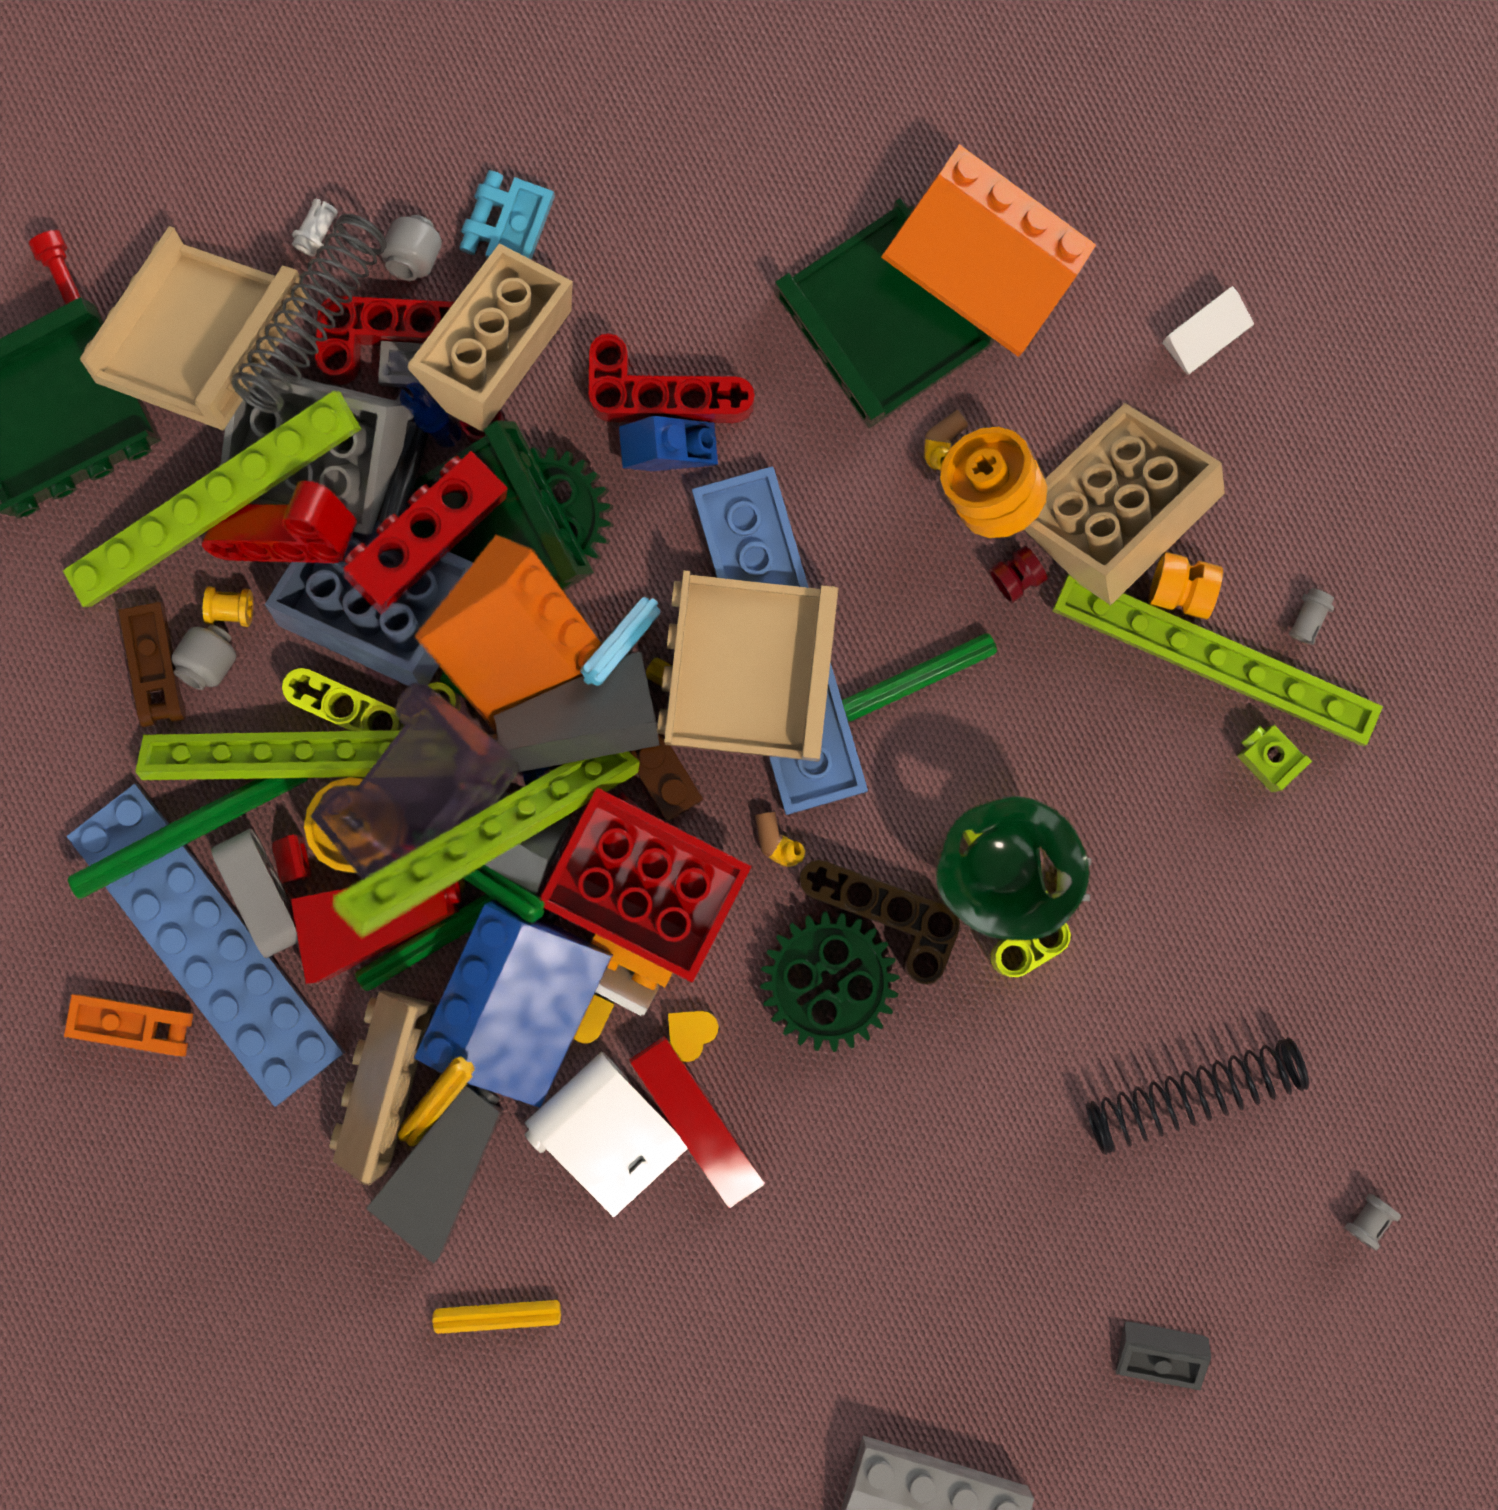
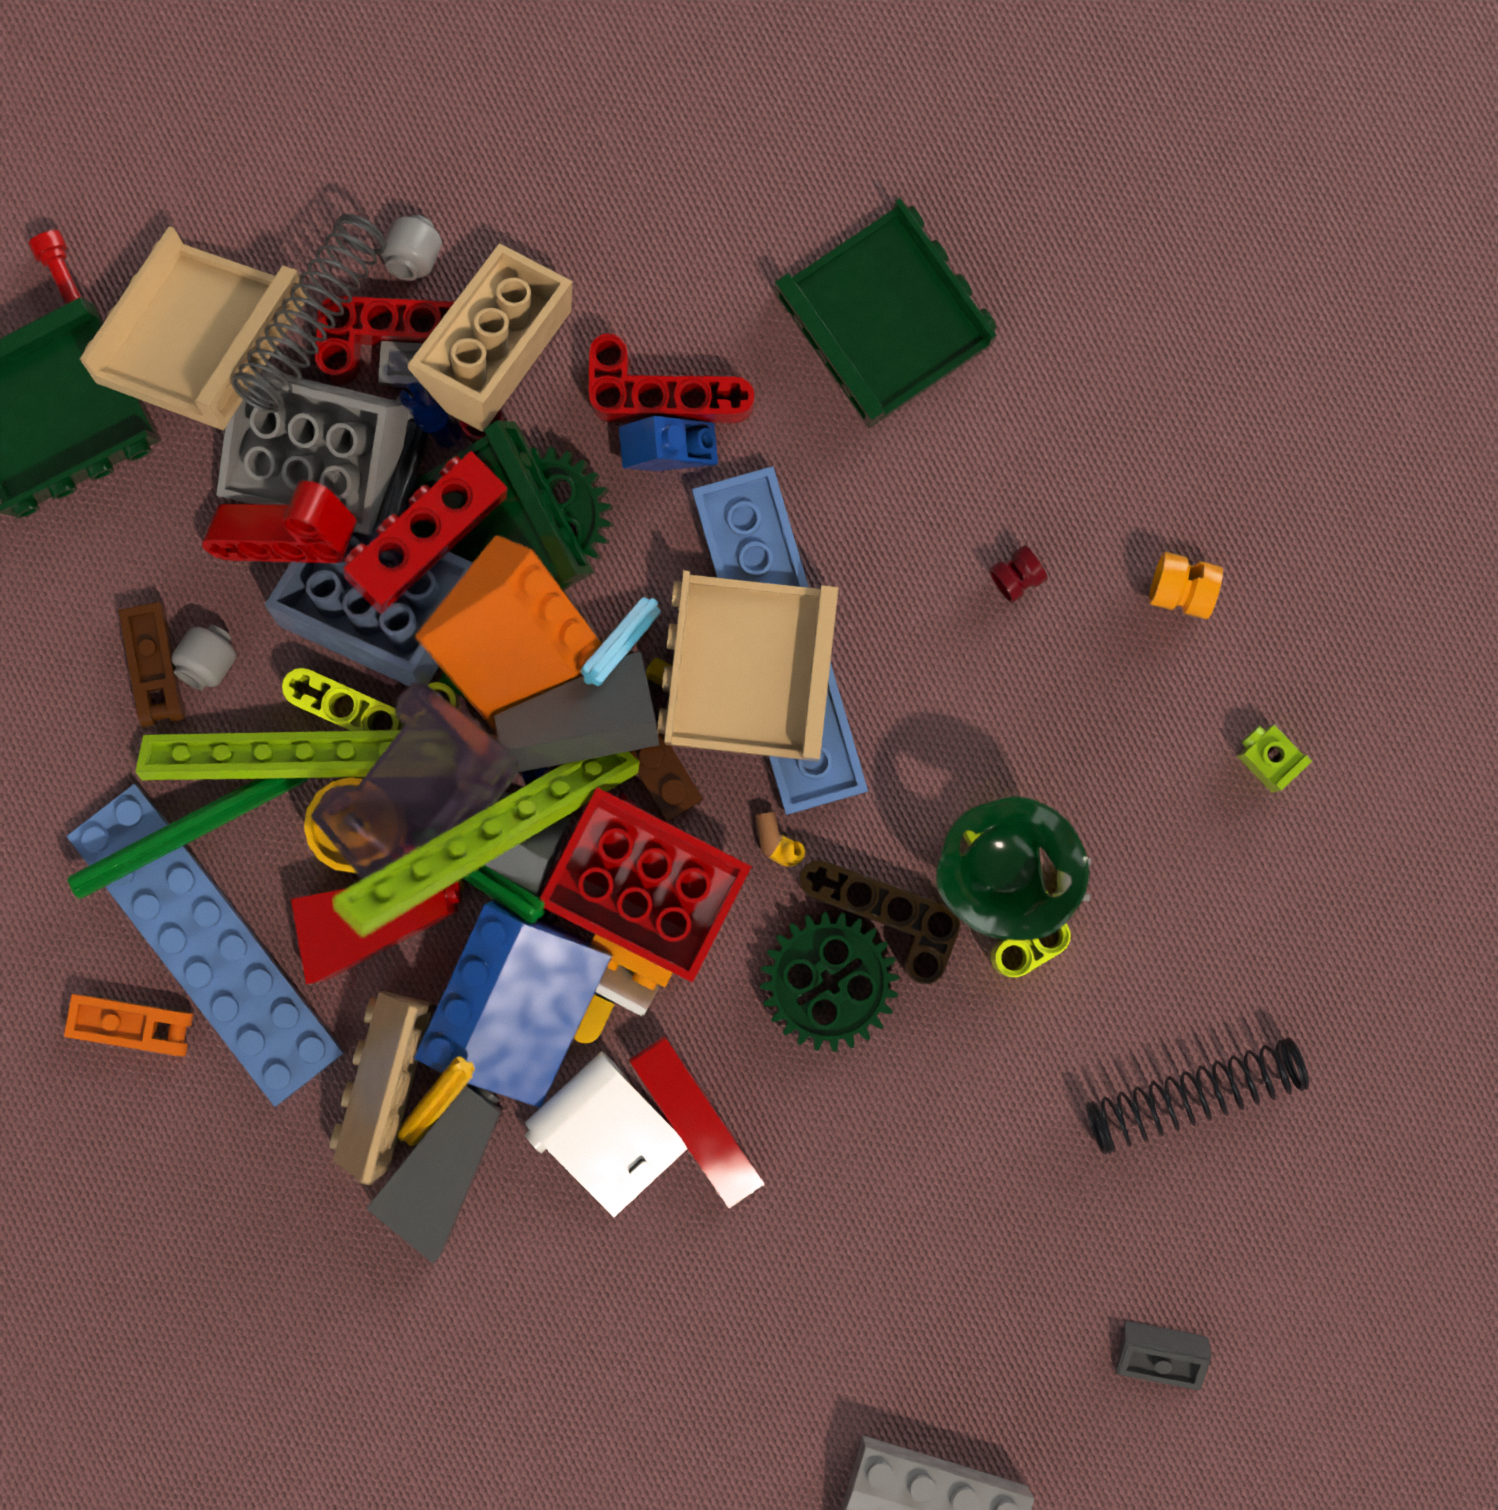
(212, 499): lime plate -> none
(227, 606): yellow bush -> none
(256, 892): light grey beam -> none
(291, 858): red slope -> none
(314, 228): white pin -> none
(421, 945): green axle -> none
(496, 1316): yellow axle -> none
(520, 220): medium azure plate -> none
(690, 1031): yellow tile -> none
(919, 676): green axle -> none
(939, 438): arm -> none
(988, 250): orange slope -> none
(994, 482): light orange wheel -> none
(1124, 501): tan slope -> none
(1208, 331): white slope -> none
(1222, 661): lime plate -> none
(1312, 615): light grey pin -> none
(1372, 1221): light grey bush -> none

